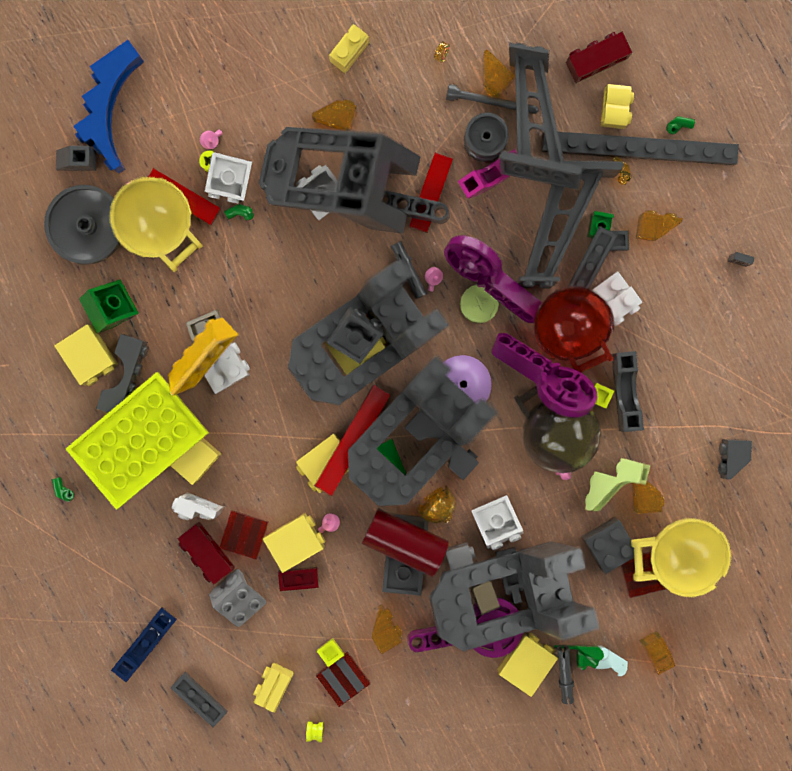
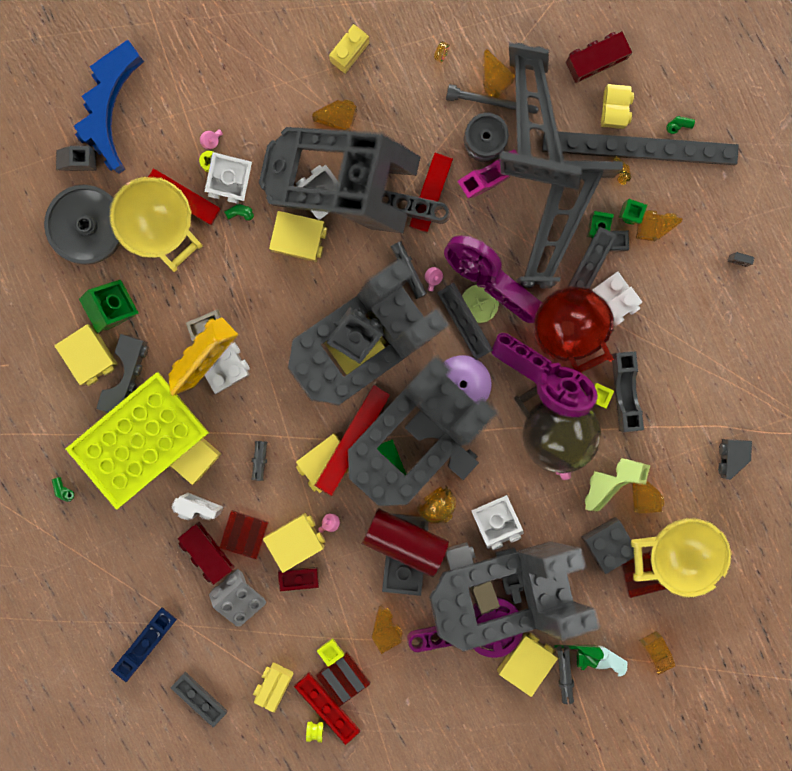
(259, 460): none -> dark grey pin
(298, 236): none -> light yellow brick
(327, 708): none -> red tile
(465, 321): none -> dark grey tile
(632, 212): none -> green brick

